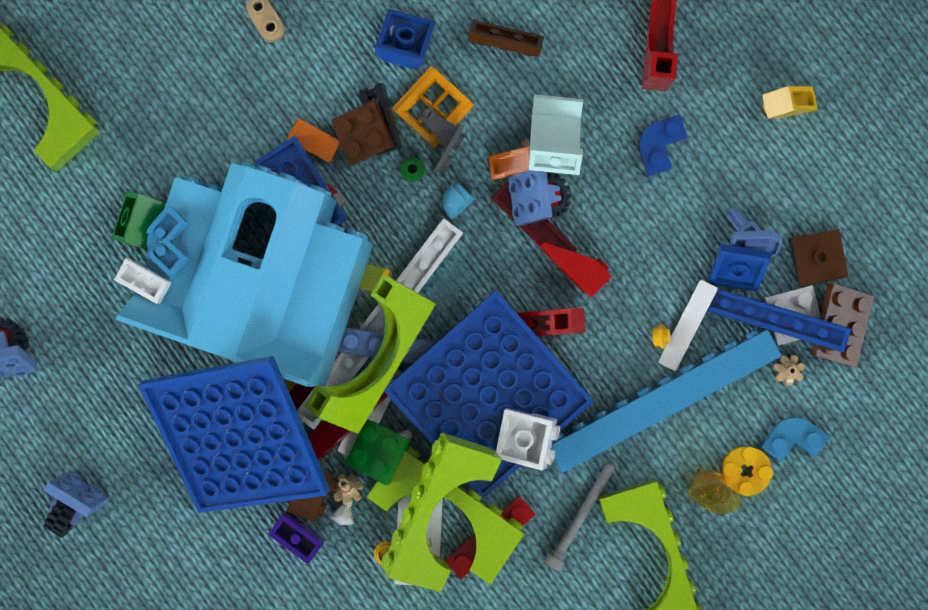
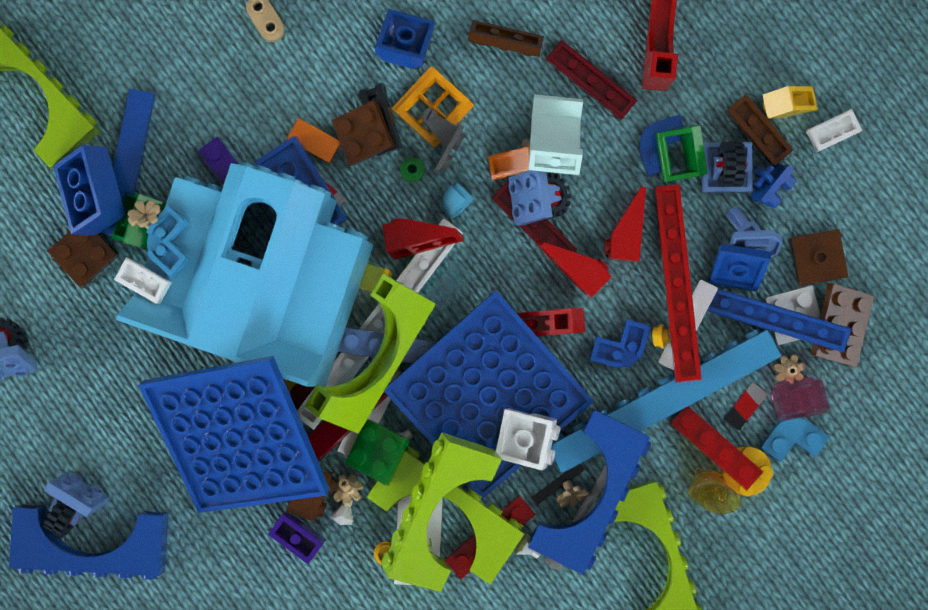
(42, 550): none -> blue arch
(82, 256): none -> reddish brown plate
(89, 190): none -> blue brick
(132, 143): none -> blue tile
(144, 215): none -> tan plant
(217, 158): none -> dark purple plate
(412, 237): none -> red slope
(522, 547): none -> white rock
(557, 483): none -> black sticker
(571, 495): none -> tan plant
(577, 541): none -> blue arch
(591, 80): none -> dark red tile
(626, 237): none -> red slope
(626, 351): none -> blue plate
(677, 284): none -> red plate
(692, 148): none -> green tile
(716, 448): none -> red plate
(728, 168): none -> plate
(745, 406): none -> sticker
(759, 130): none -> reddish brown plate
(770, 181): none -> blue hips
(800, 399): none -> clear pink brick
(834, 130): none -> white plate

